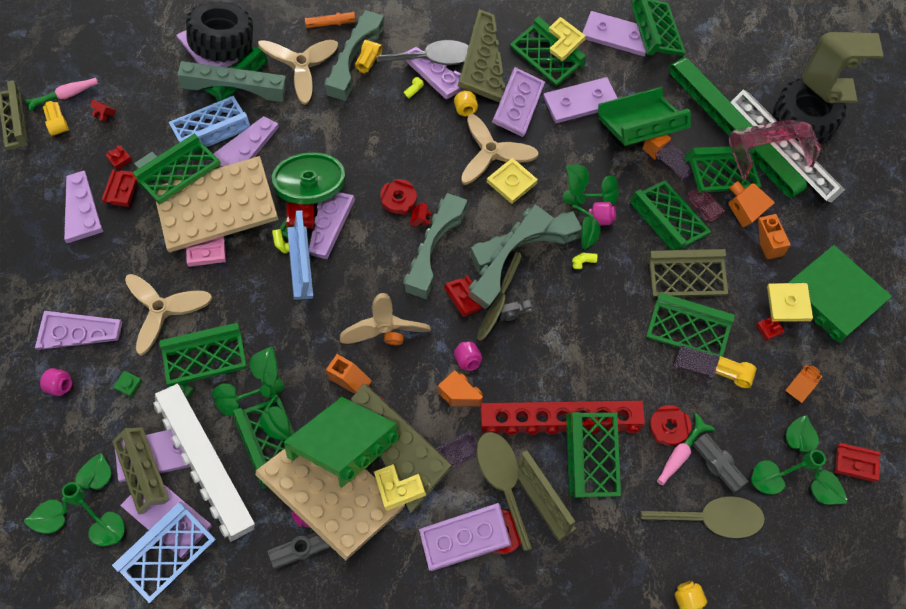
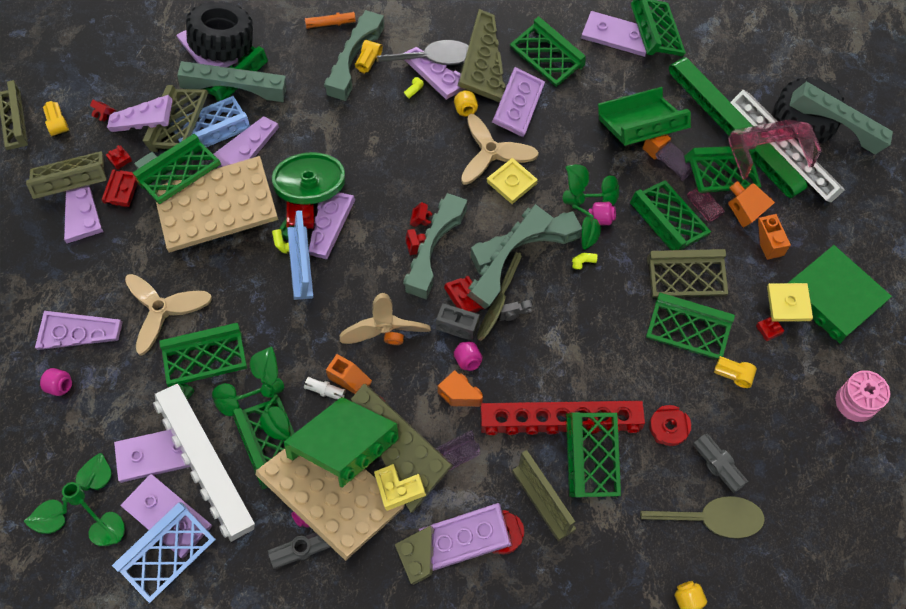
(62, 92): bright pink piece -> none
(68, 176): none -> olive fence
(127, 384): green plate -> none
(142, 466): olive fence -> none
(144, 114): none -> lavender wing
(155, 135): none -> olive fence
(206, 252): bright pink plate -> none
(311, 57): tan piece -> none
(324, 388): none -> white pin
(398, 206): red plate -> none
(413, 241): none -> red tile
(417, 555): none -> olive wing
(457, 322): none -> dark grey brick
(501, 471): olive piece -> none
(568, 38): light yellow plate -> none
(578, 99): lavender plate -> none
(682, 450): bright pink piece -> none
(696, 361): clear purple hinge -> none
(804, 383): orange slope -> none
(804, 437): green plant -> none
(814, 101): none -> sand green arch
(833, 54): olive windscreen -> none
(857, 462): red plate -> none
(862, 396): none -> bright pink wheel

